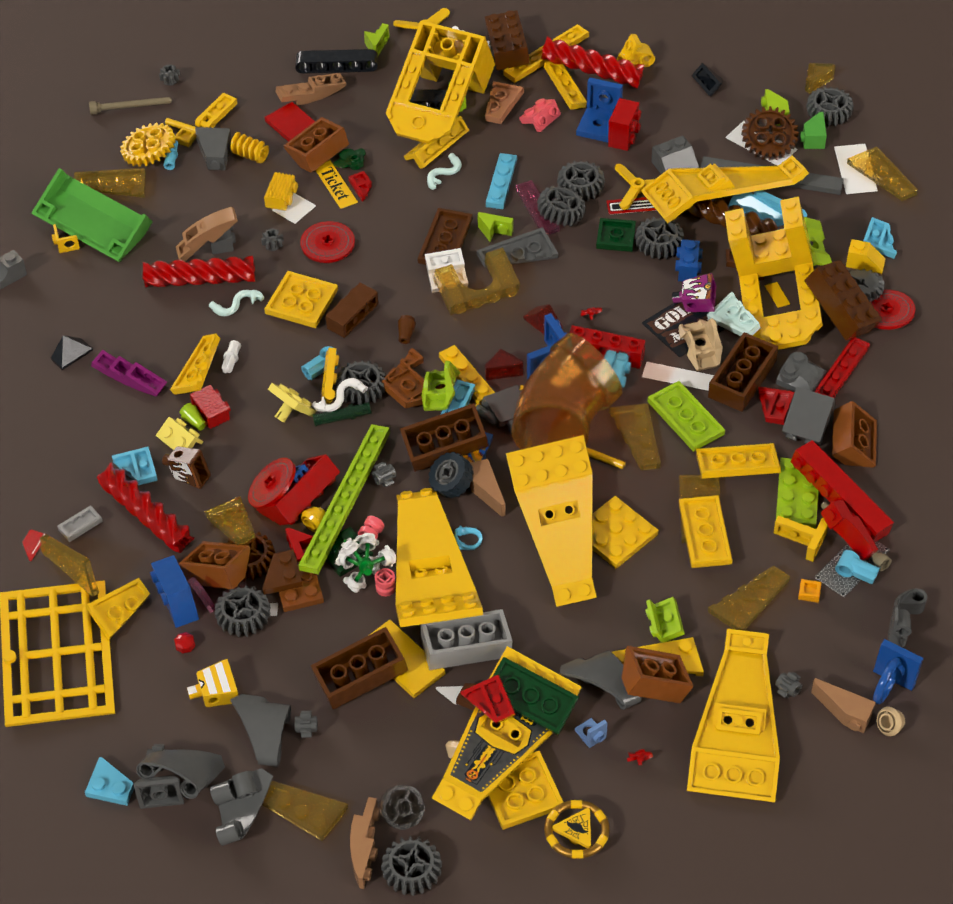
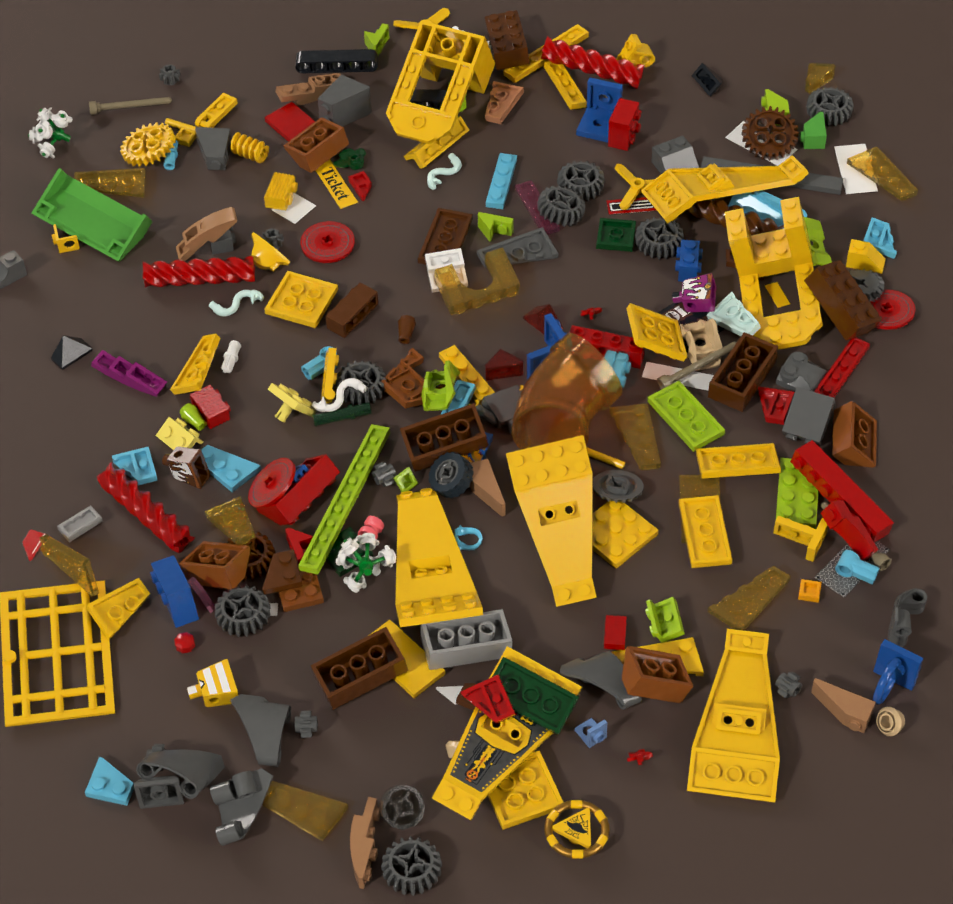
(50, 127): none -> white plant
(228, 468): none -> medium azure wing
(266, 255): none -> yellow hat
(312, 517): yellow cone -> none
(345, 101): none -> dark grey slope
(385, 582): coral wheel -> none
(406, 480): none -> lime slope
(541, 114): coral bracket -> none
(615, 632): none -> red tile
(617, 486): none -> dark grey gear
(656, 332): none -> yellow plate
(664, 381): none -> dark tan piece

